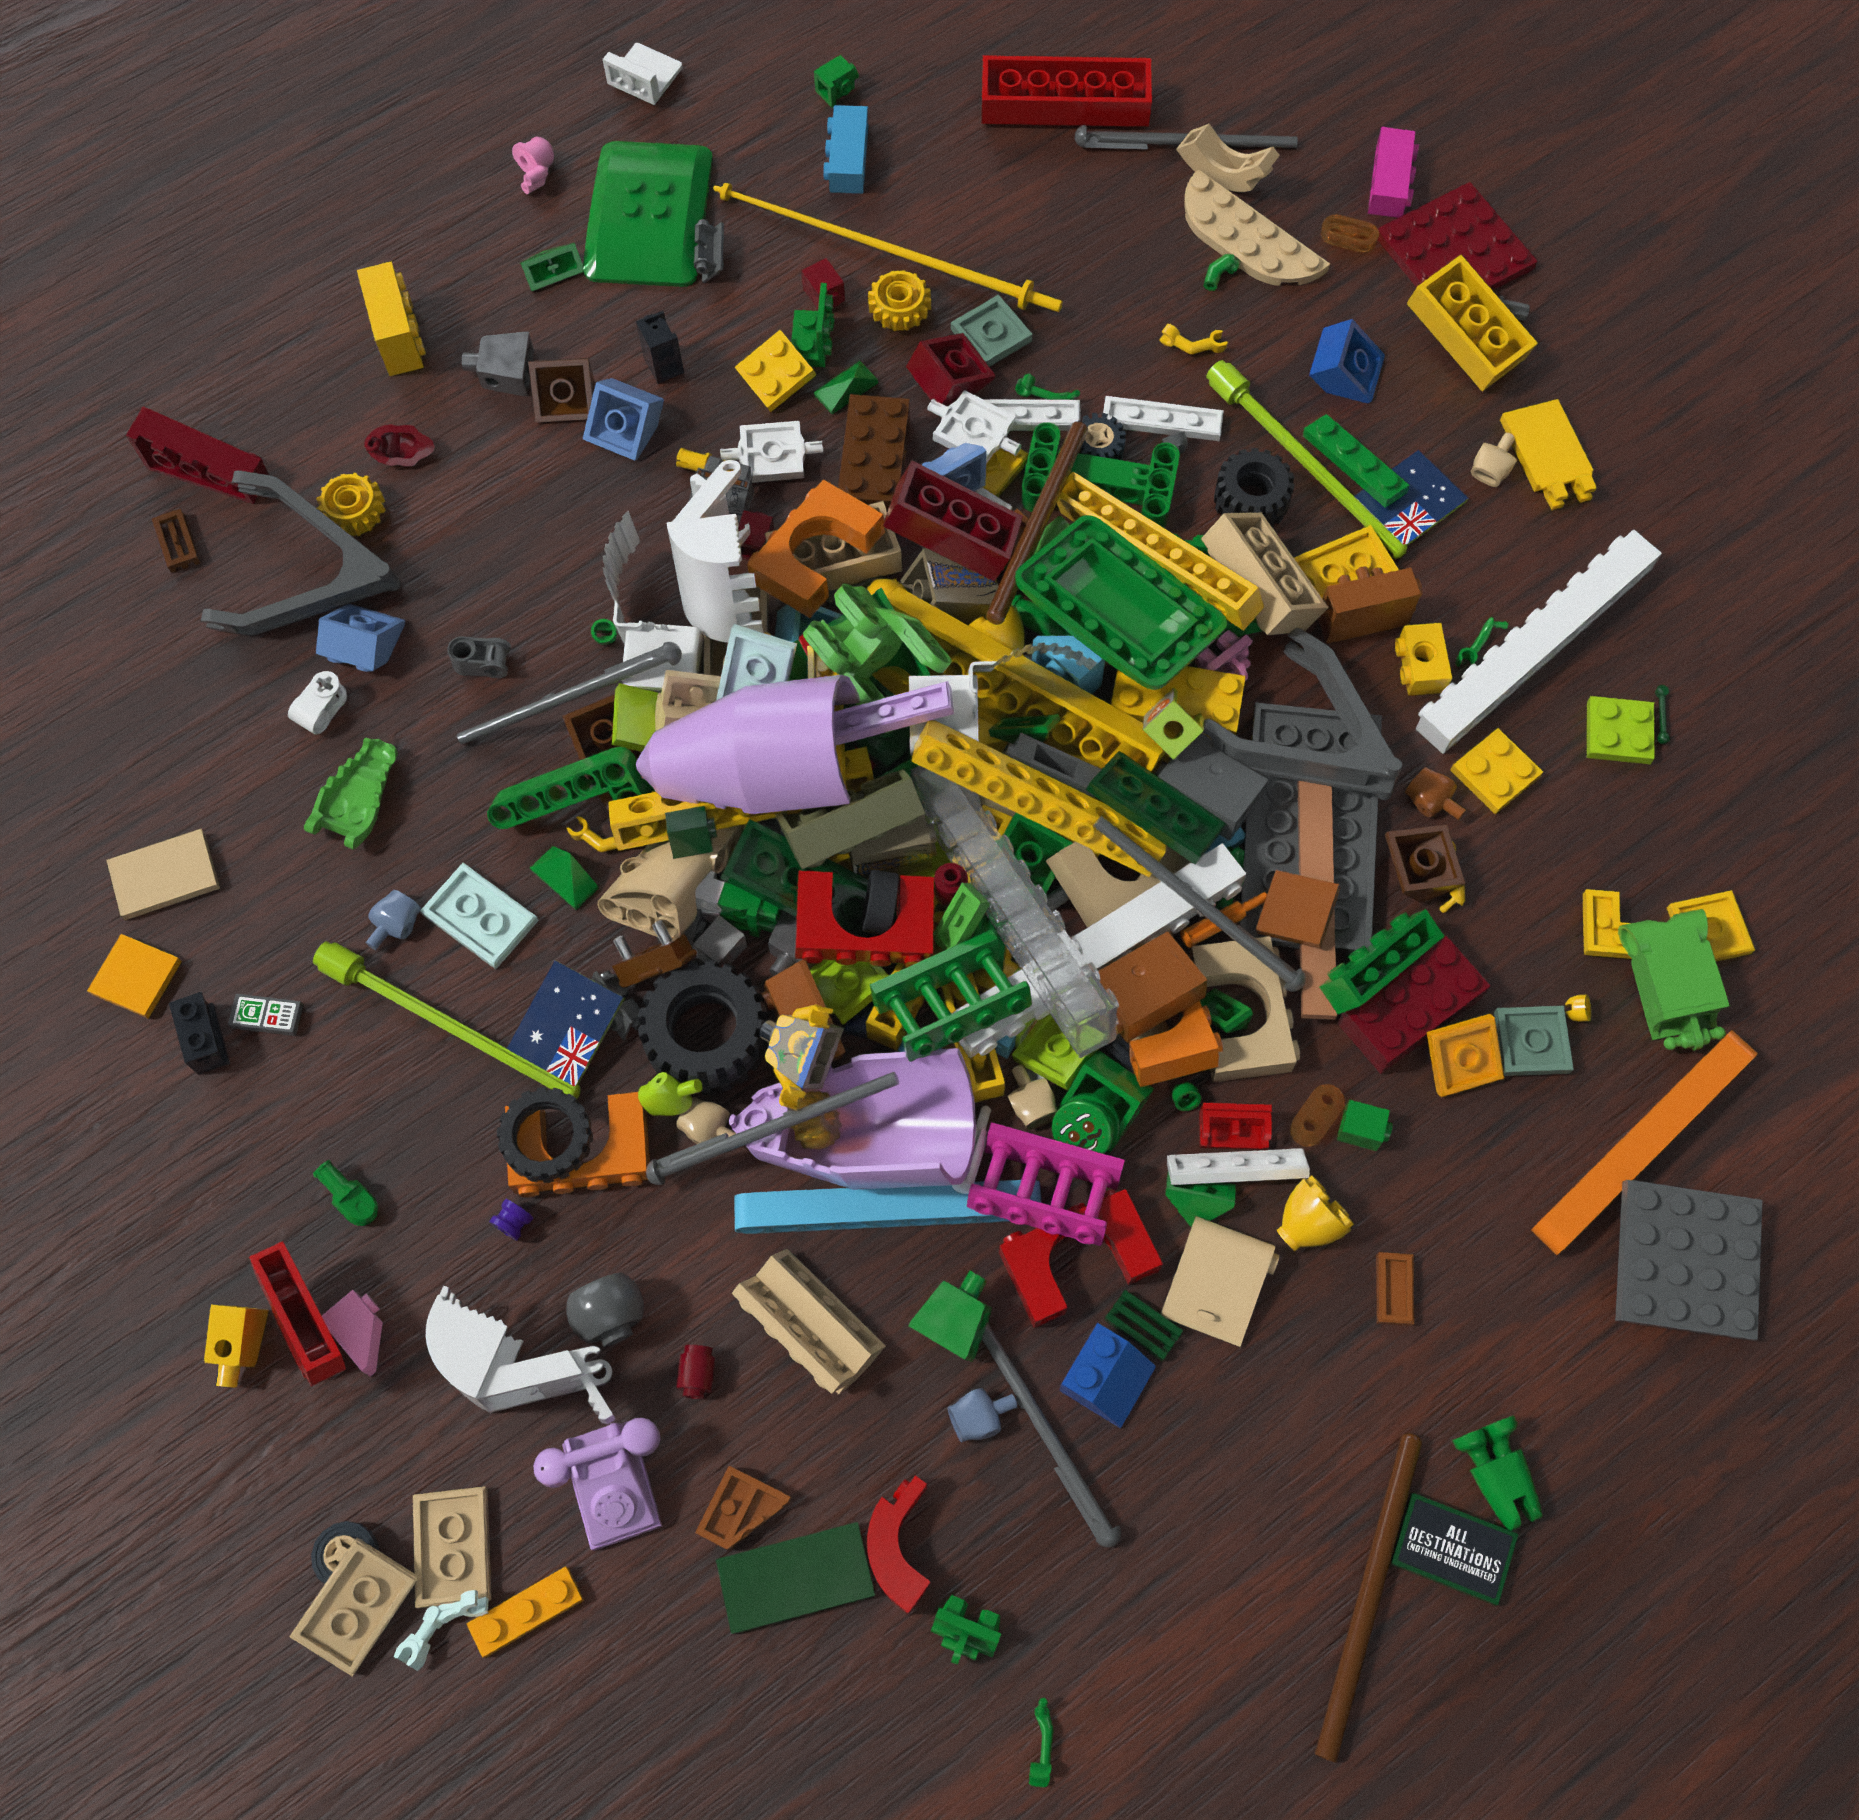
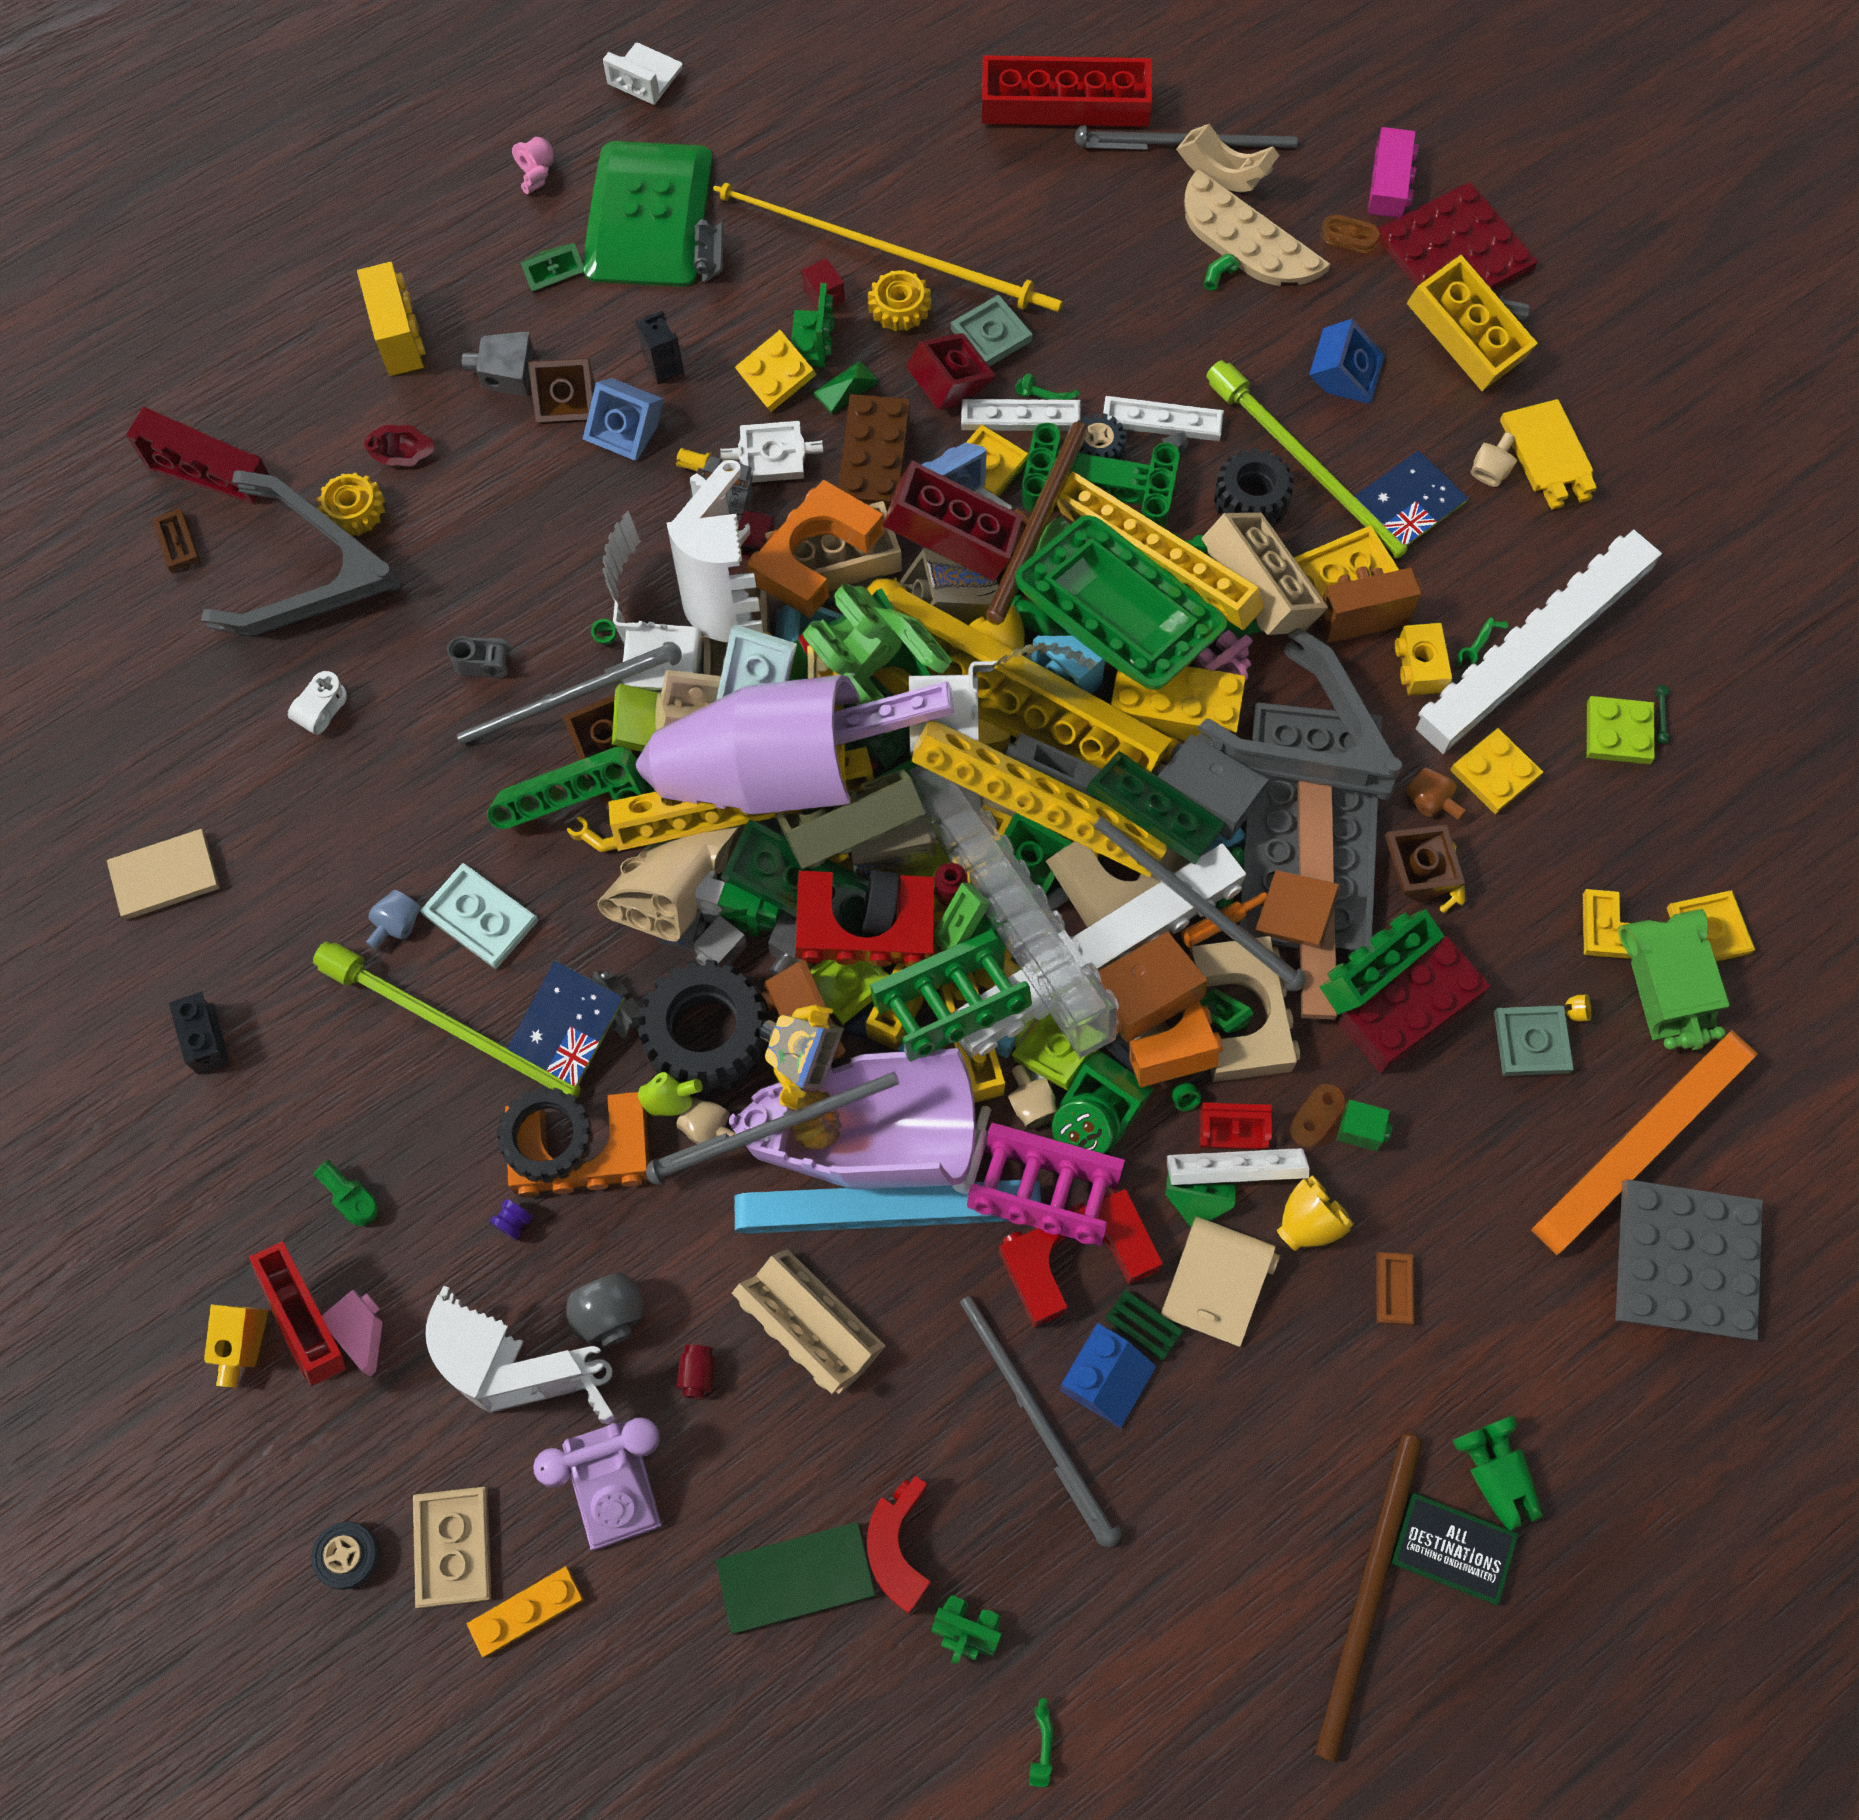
(134, 976): light orange tile -> none
(265, 1014): tile -> none
(353, 796): bright green animal -> none
(354, 1606): tan tile -> none
(358, 637): medium blue slope -> none
(433, 1619): light aqua piece -> none
(565, 876): green slope -> none
(653, 960): reddish brown piece -> none
(690, 832): dark green brick -> none
(739, 1508): dark orange wing -> none
(835, 79): green brick -> none
(846, 149): dark azure brick -> none
(955, 1316): green torso -> none
(975, 423): white plate -> none
(977, 1416): sand blue piece -> none
(1033, 726): green slope -> none
(1169, 710): lime piece -> none
(1172, 336): yellow arm -> none
(1356, 460): green plate -> none
(1465, 1055): light orange tile -> none

